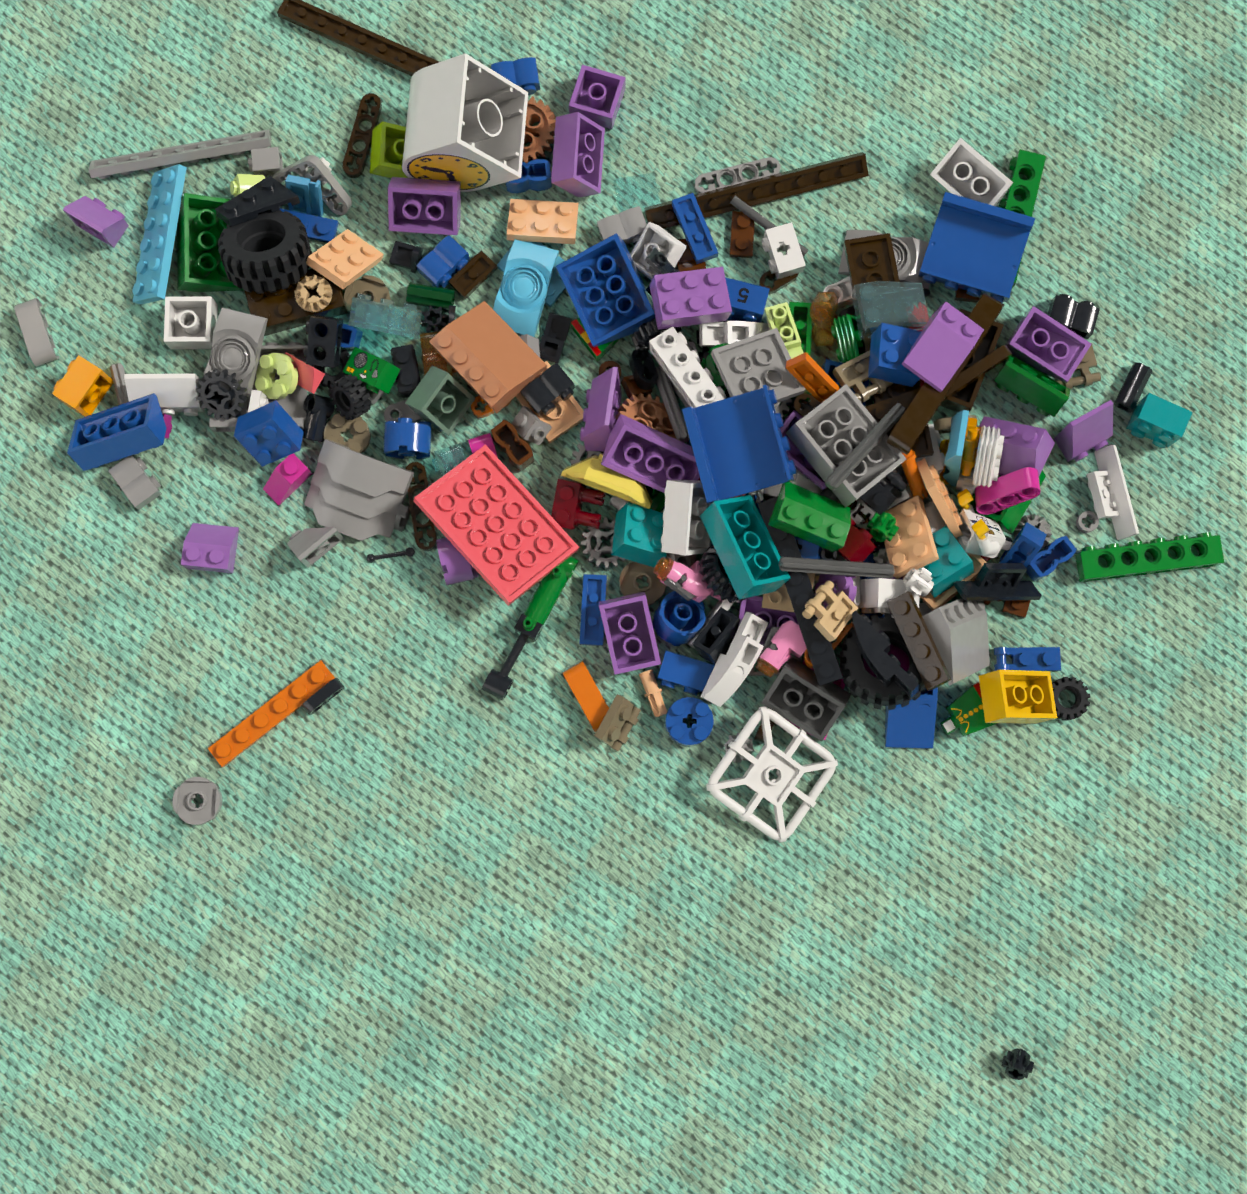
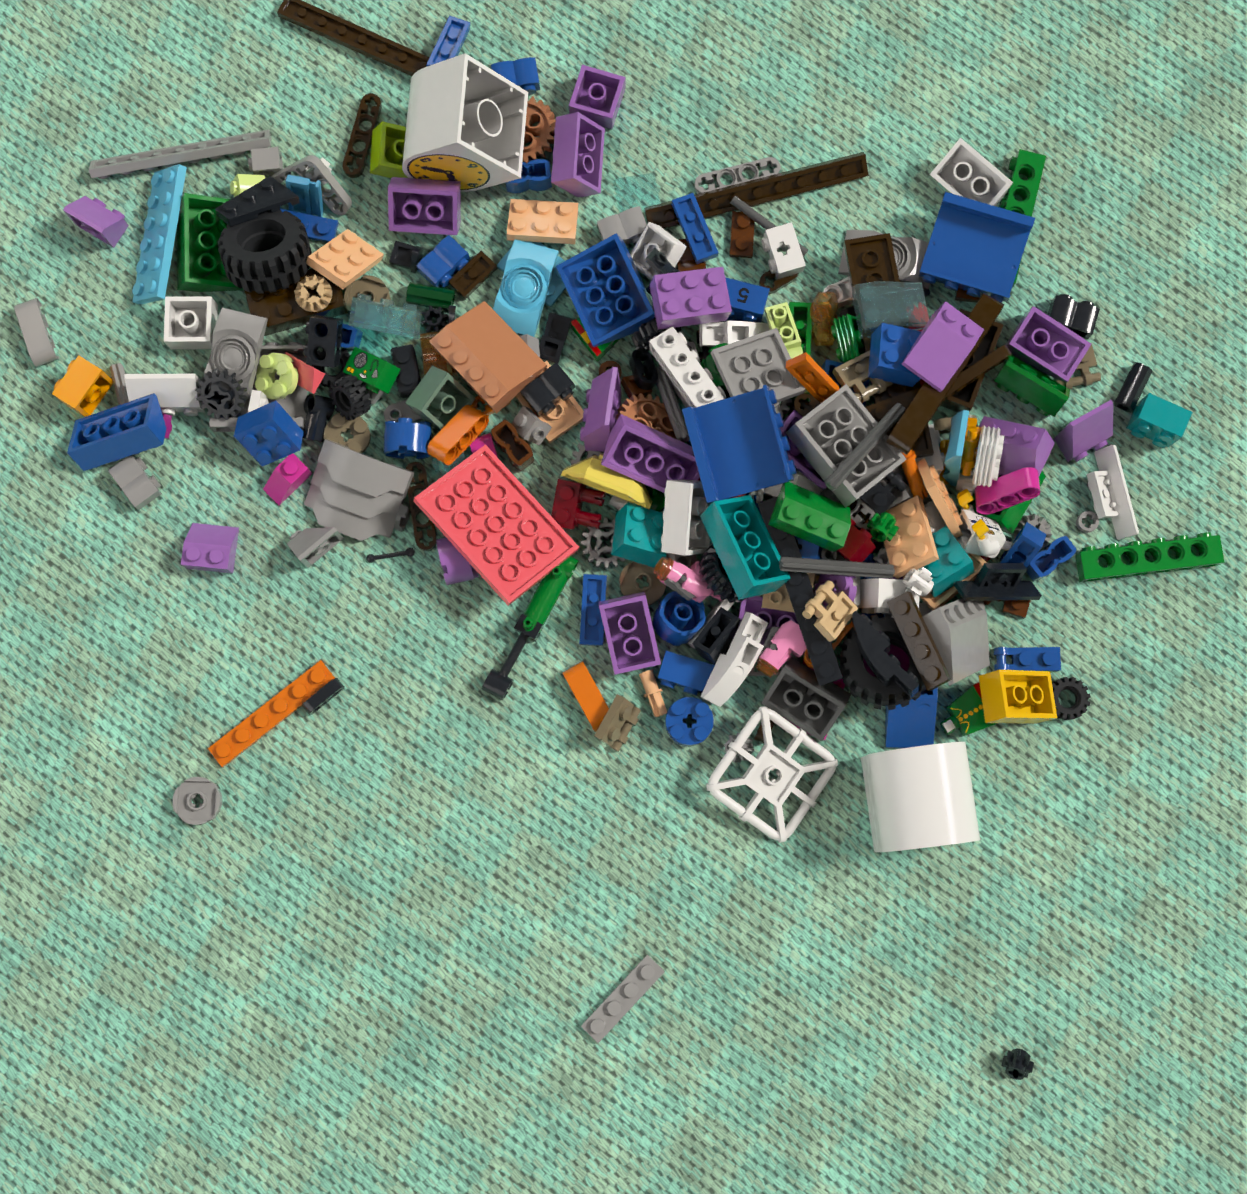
(450, 40): none -> plate
(457, 434): none -> orange beam
(622, 998): none -> light grey plate
(920, 797): none -> white brick

